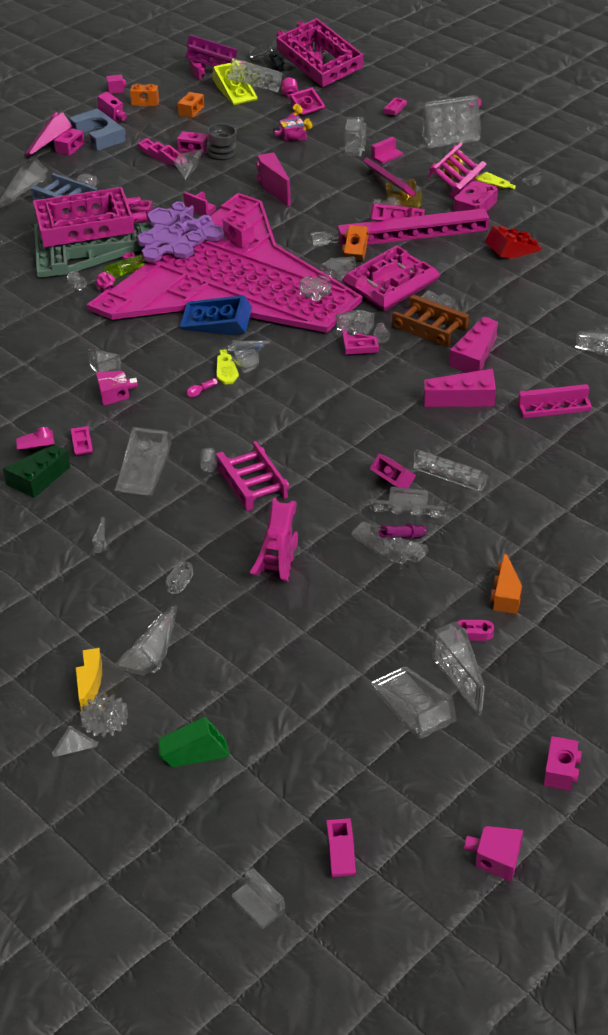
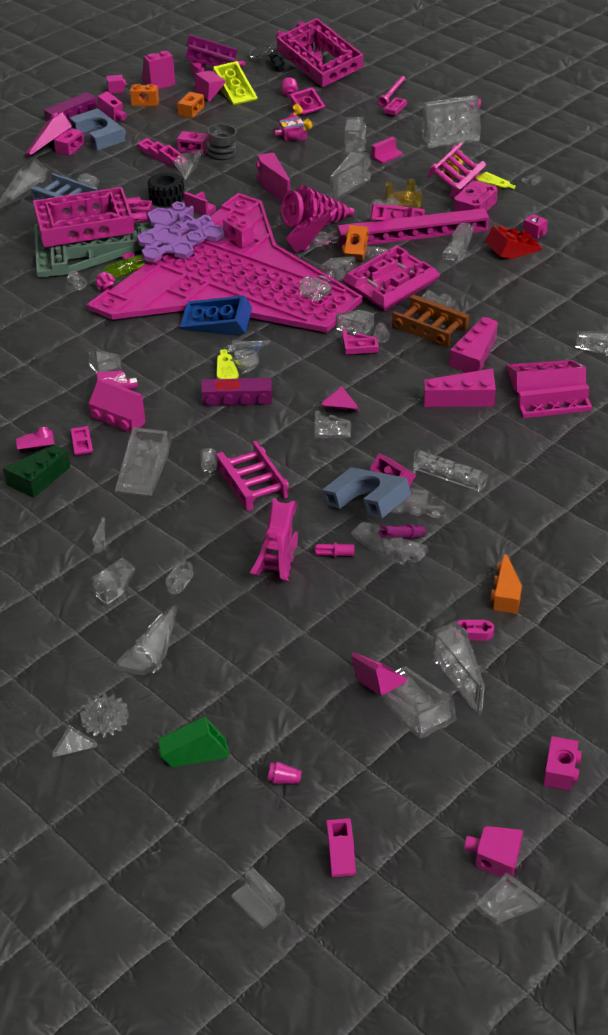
(74, 106): none -> magenta brick
(89, 676): yellow slope -> none
(113, 580): none -> clear slope
(117, 406): none -> dark pink slope
(158, 69): none -> dark pink slope
(166, 189): none -> black tyre
(195, 390): dark pink piece -> none
(208, 84): none -> dark pink slope
(236, 391): none -> magenta brick
(255, 75): clear brick -> none
(283, 774): none -> dark pink cone
(307, 230): none -> dark pink wedge
(308, 203): none -> dark pink plant
(331, 427): none -> clear wing
(335, 549): none -> dark pink axle
(340, 400): none -> dark pink slope
(350, 175): none -> clear slope
(373, 251): none -> clear arm
(376, 675): none -> dark pink slope
(383, 100): none -> dark pink piece
(385, 489): none -> sand blue arch
(388, 176): dark pink tile -> none
(459, 242): none -> clear slope
(508, 900): none -> clear wing
(535, 226): none -> dark pink brick
(546, 375): none -> dark pink slope

